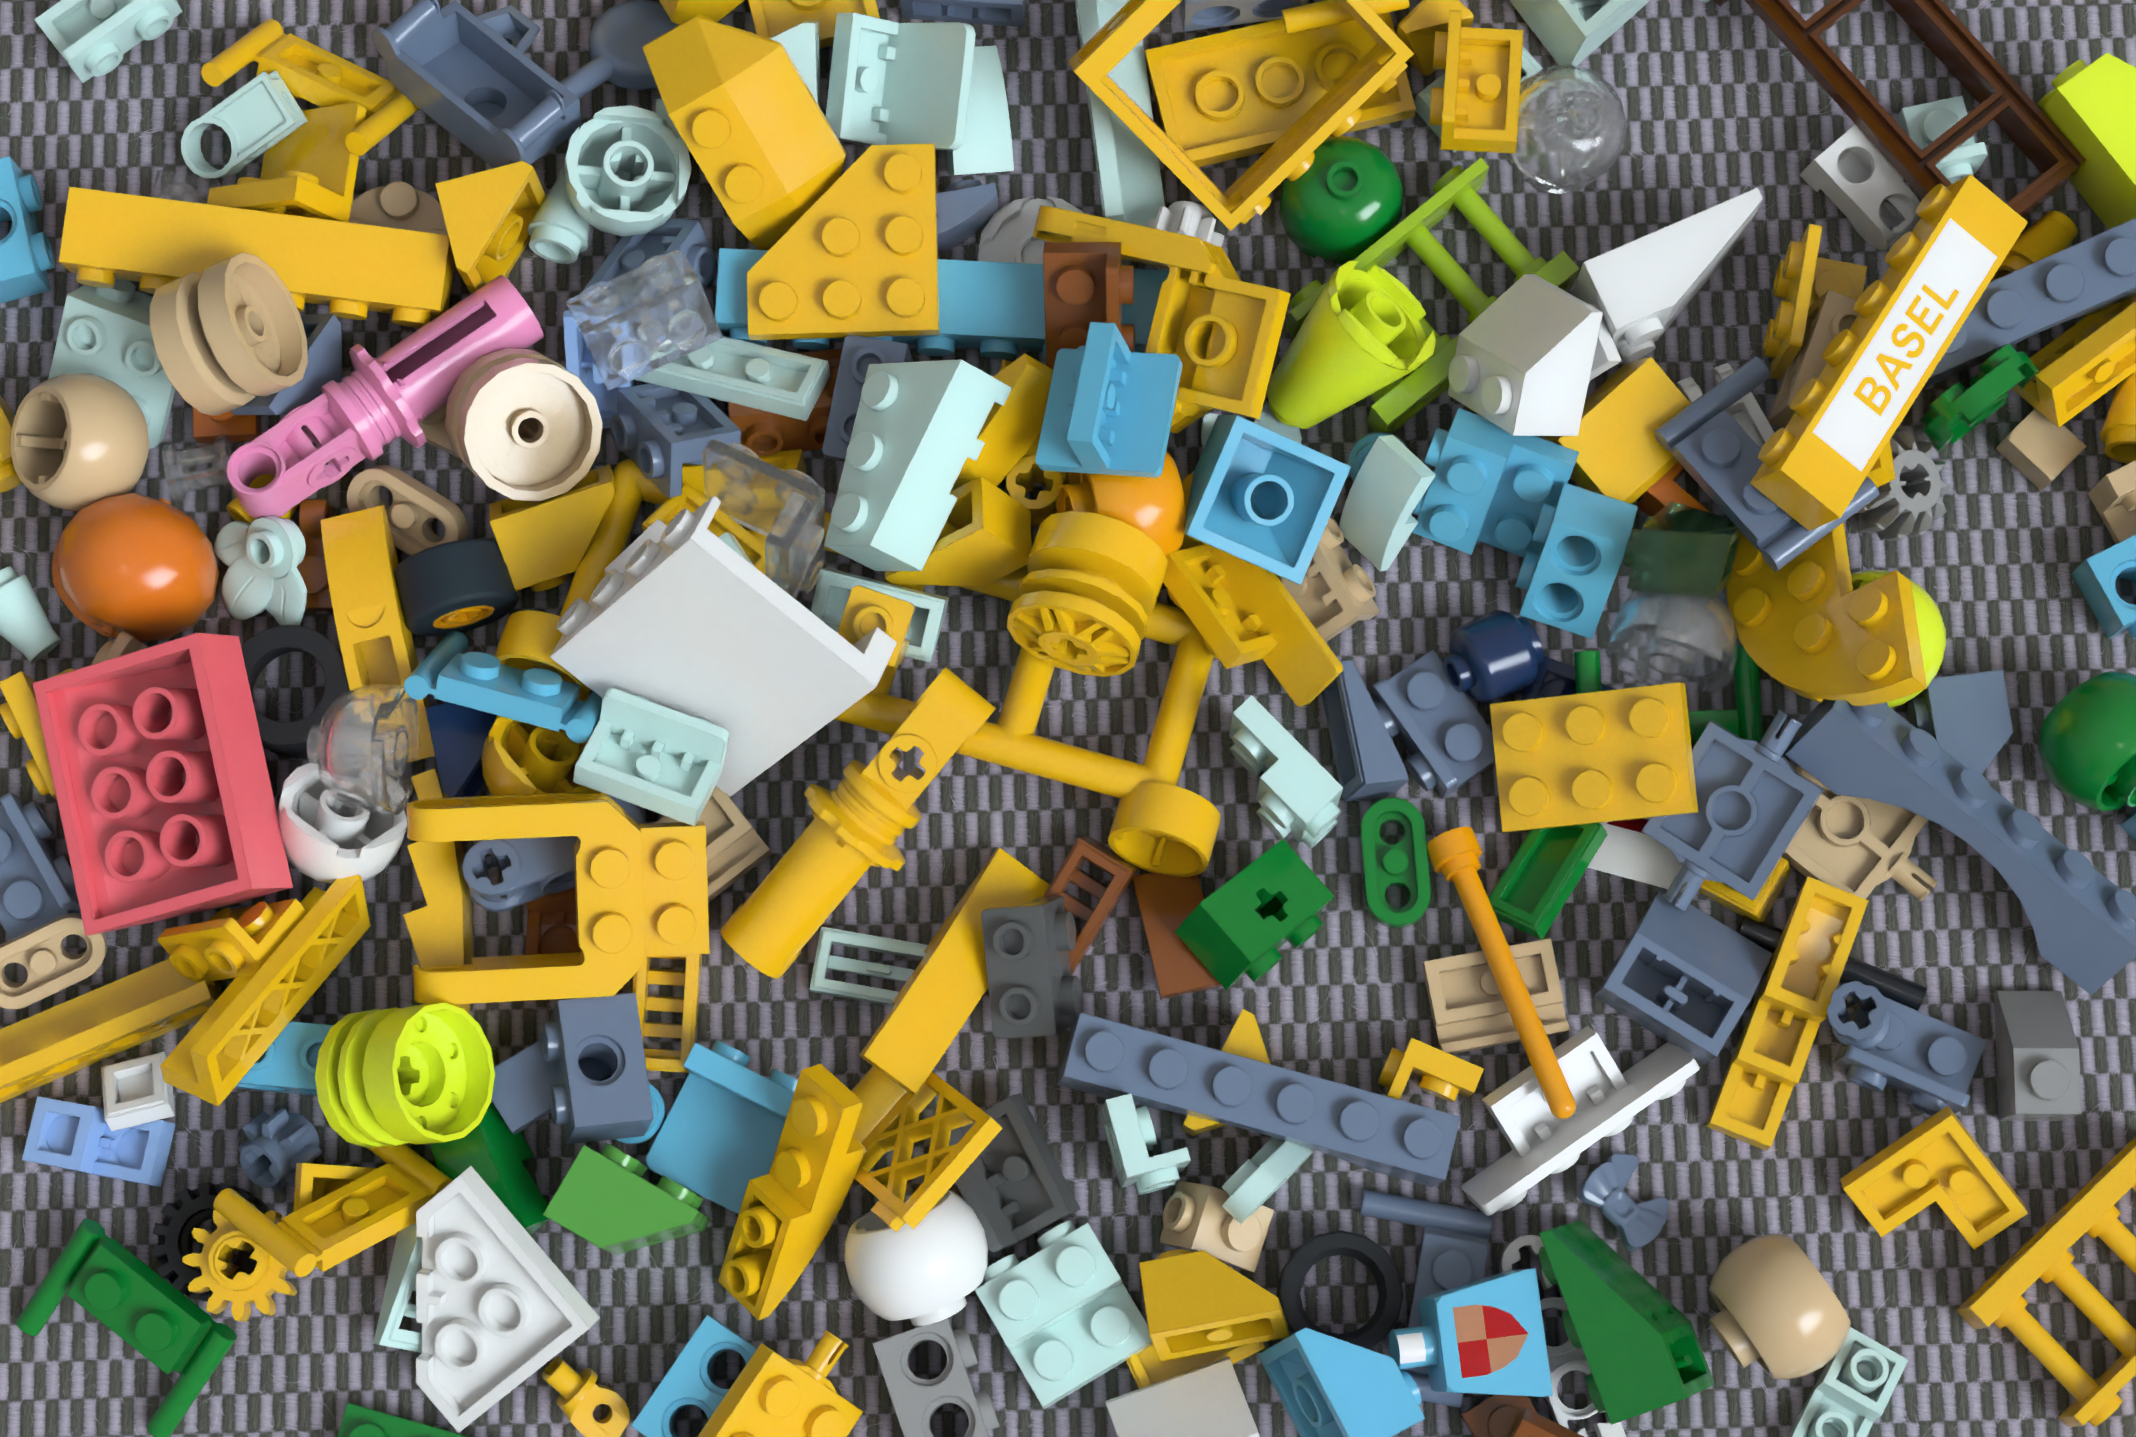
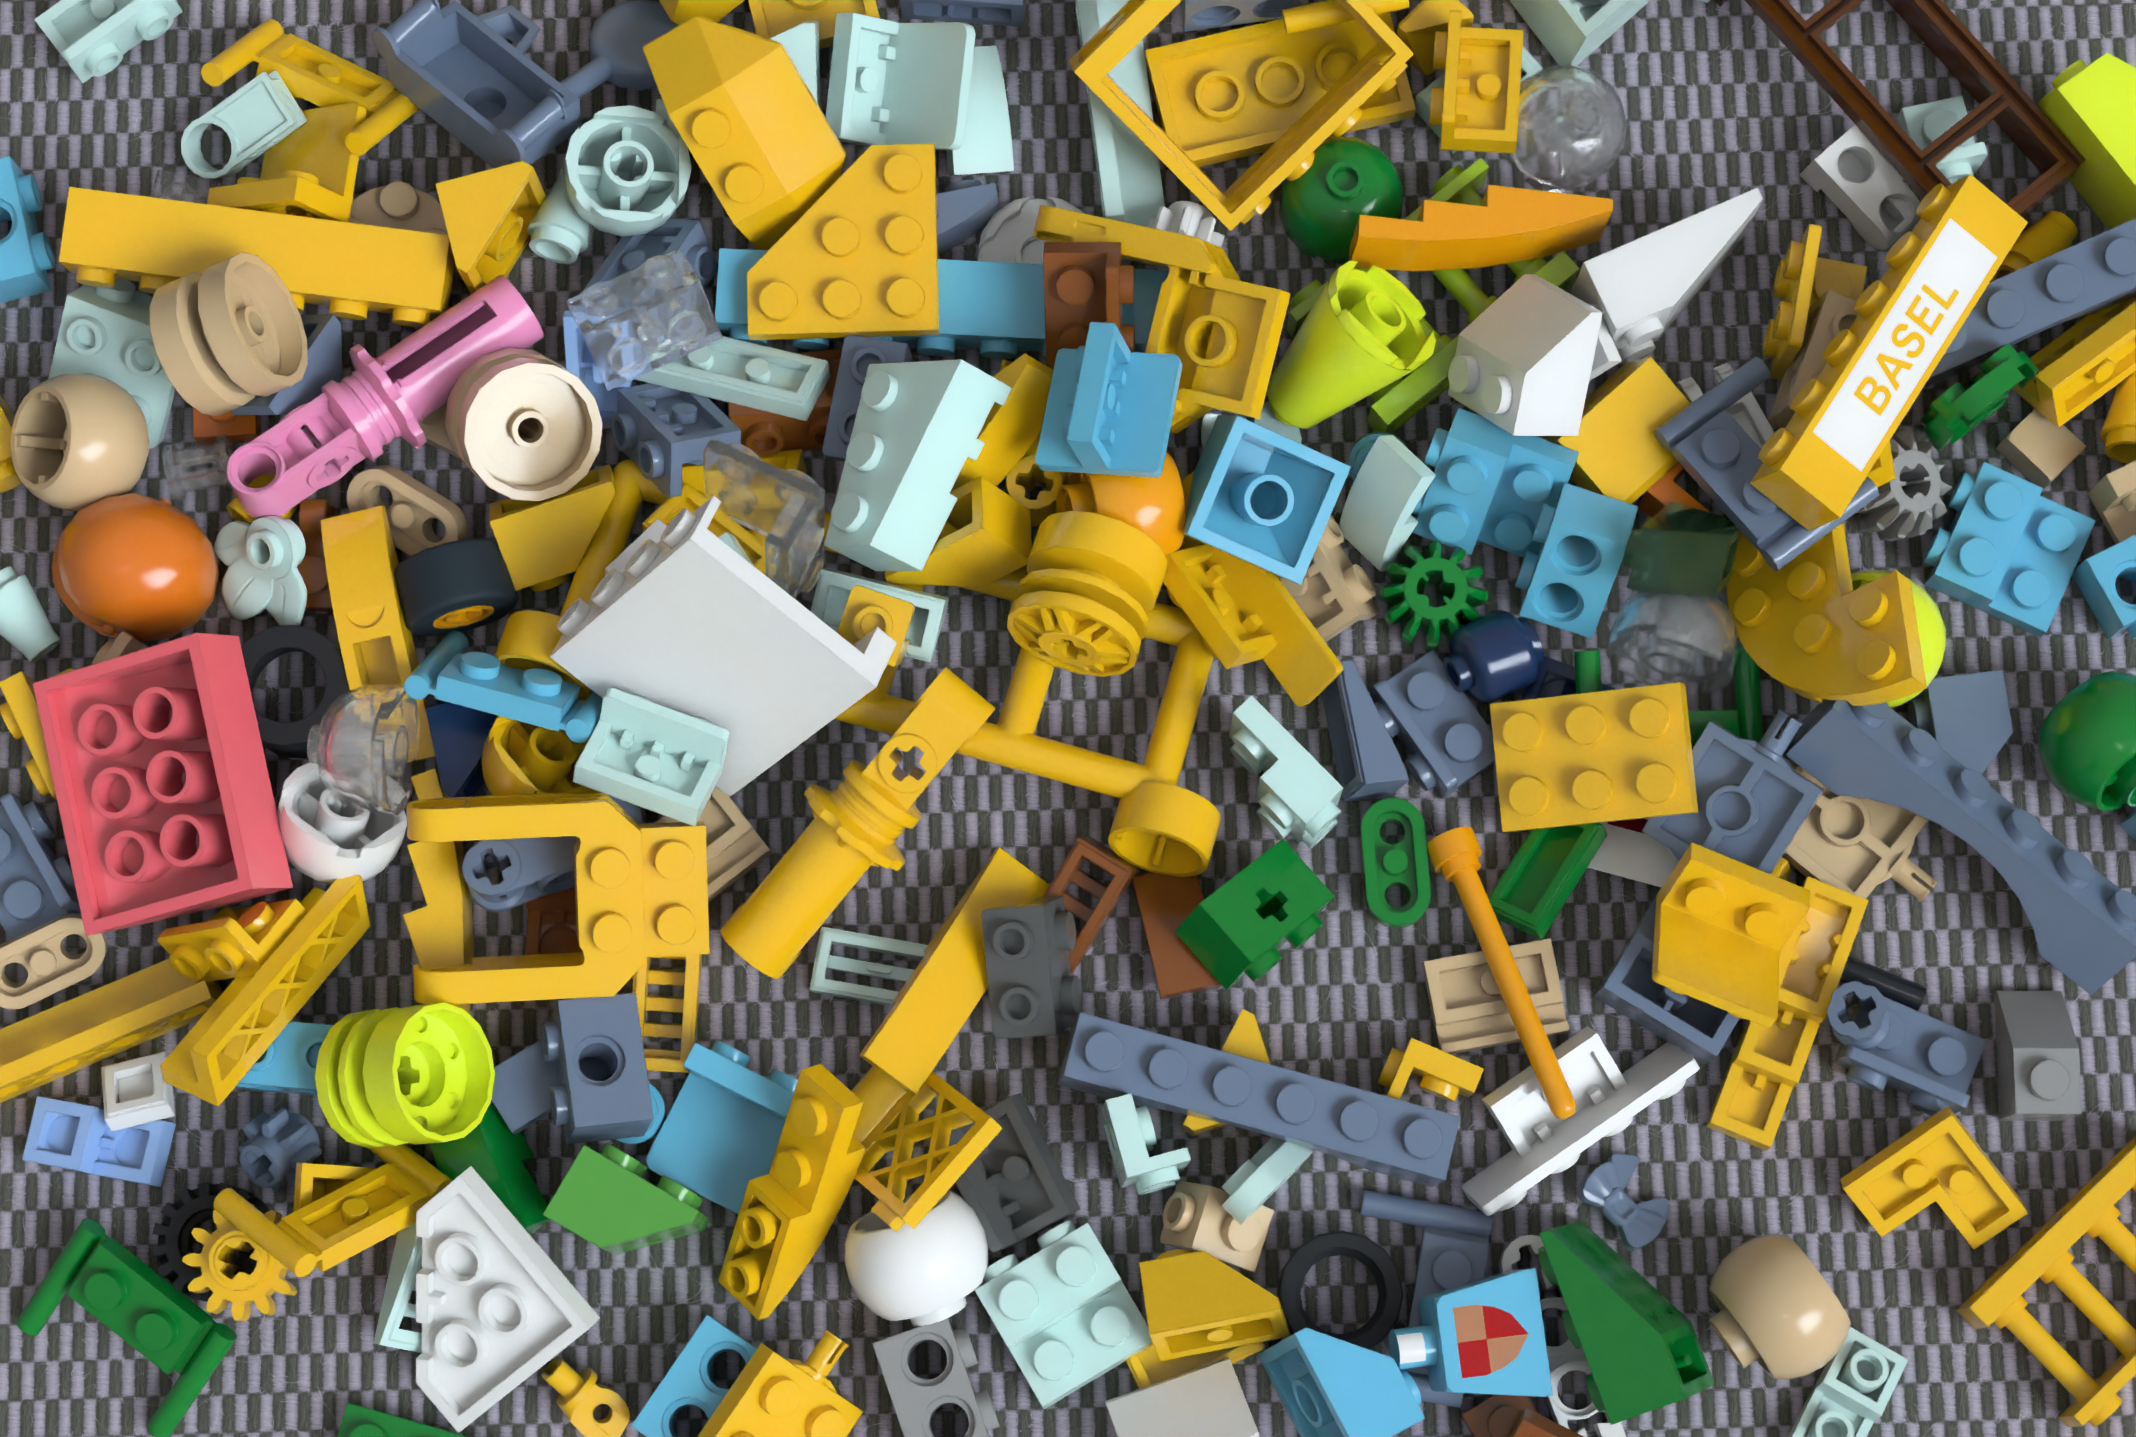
(1415, 607): none -> green gear
(1502, 230): none -> light orange slope
(1724, 933): none -> yellow bracket
(2007, 549): none -> medium azure plate

